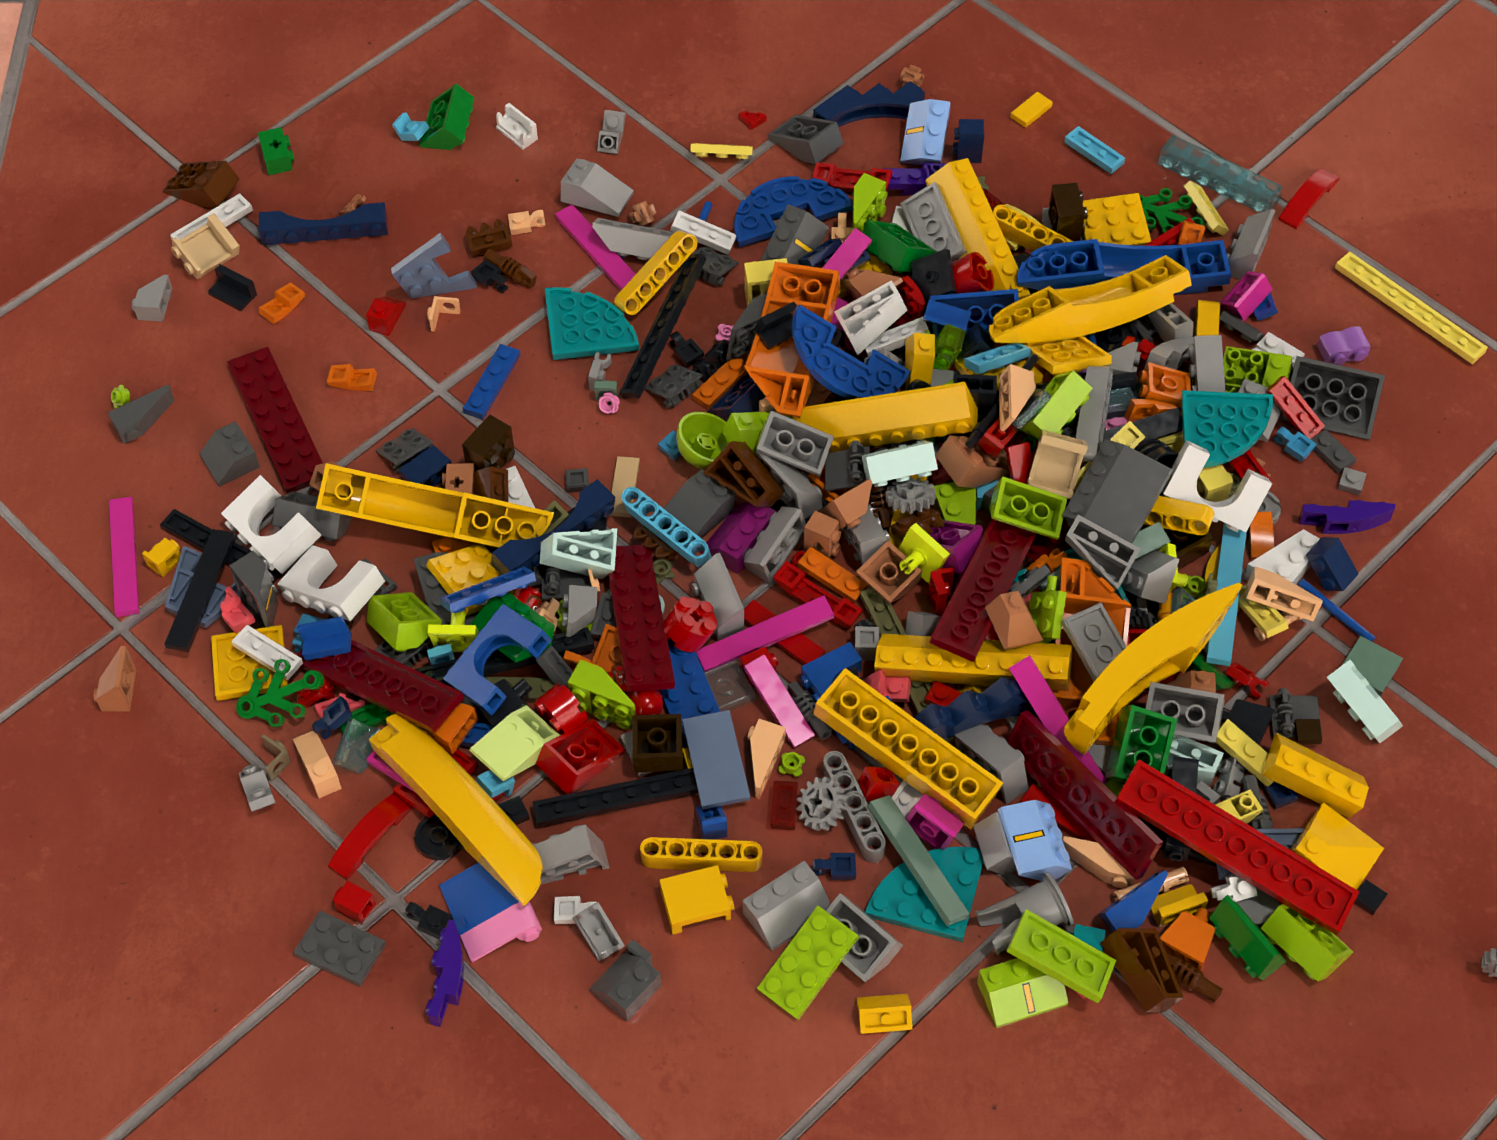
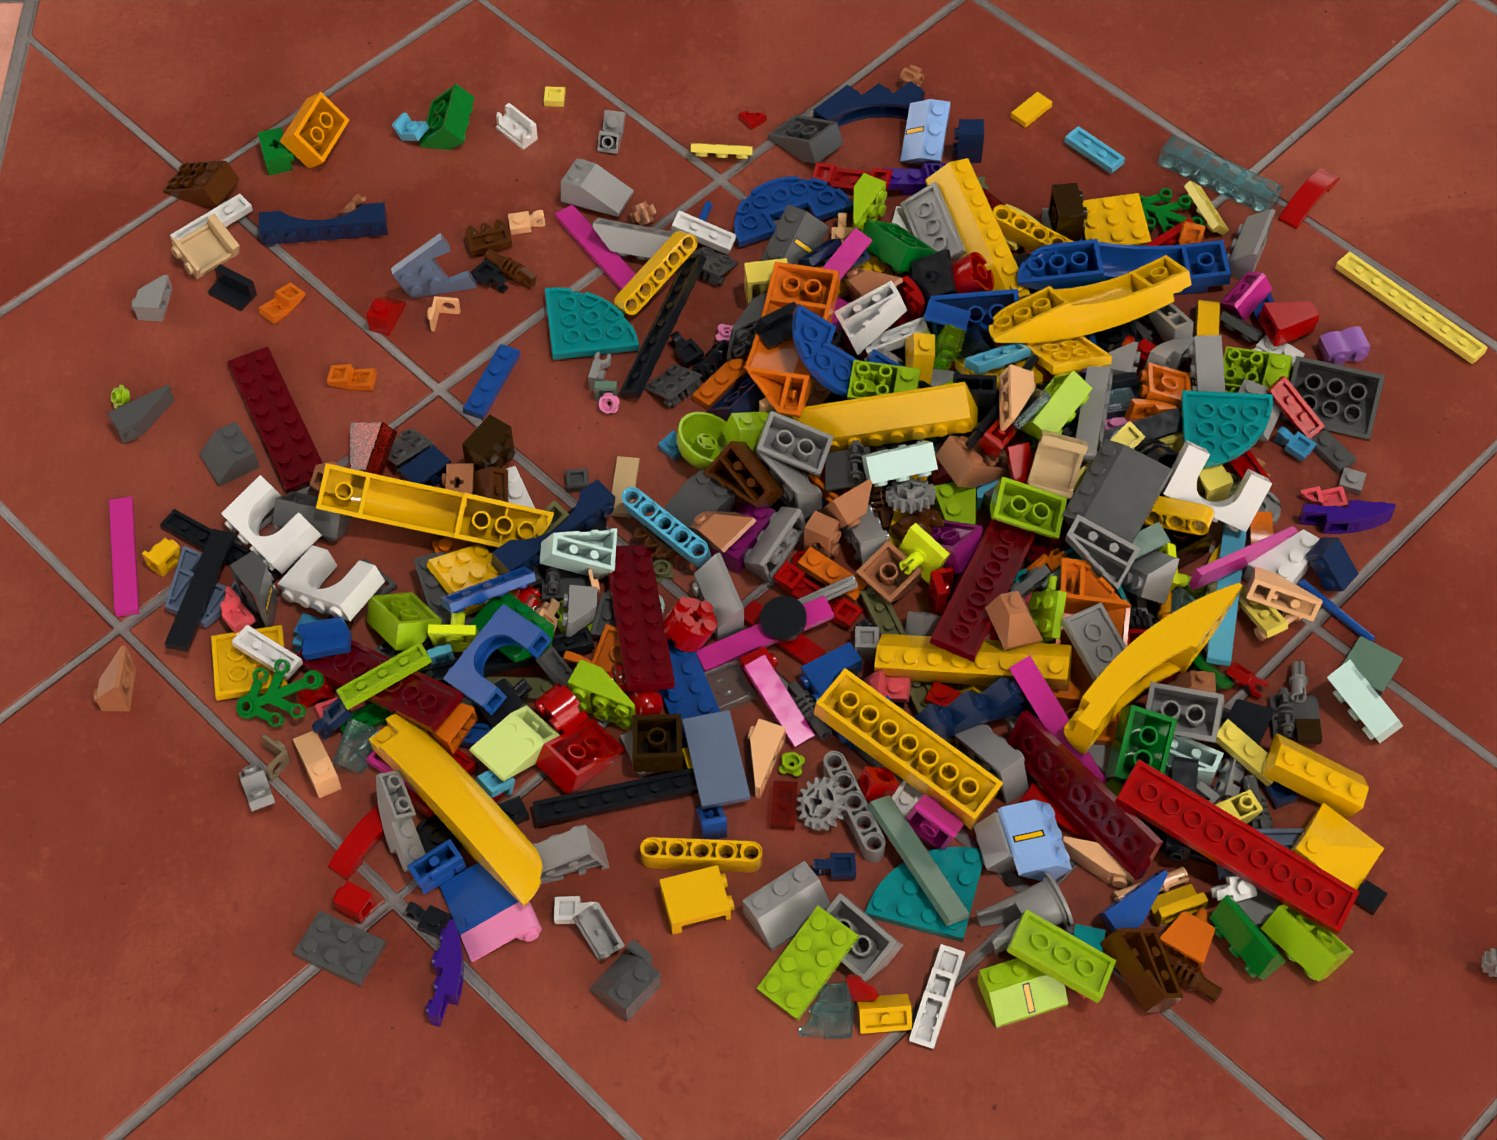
(314, 130): none -> light orange brick
(370, 446): none -> clear red slope
(384, 676): none -> lime tile
(396, 818): none -> light grey slope
(436, 866): none -> blue brick
(554, 96): none -> light yellow tile
(721, 528): none -> nougat slope
(783, 618): none -> black tile
(831, 1014): none -> clear light blue slope
(832, 590): none -> light grey axle
(860, 989): none -> red tile
(879, 379): none -> lime slope
(937, 996): none -> white slope
(1238, 559): none -> dark pink tile
(1288, 320): none -> red slope
(1298, 682): none -> light grey axle
(1328, 497): none -> coral slope

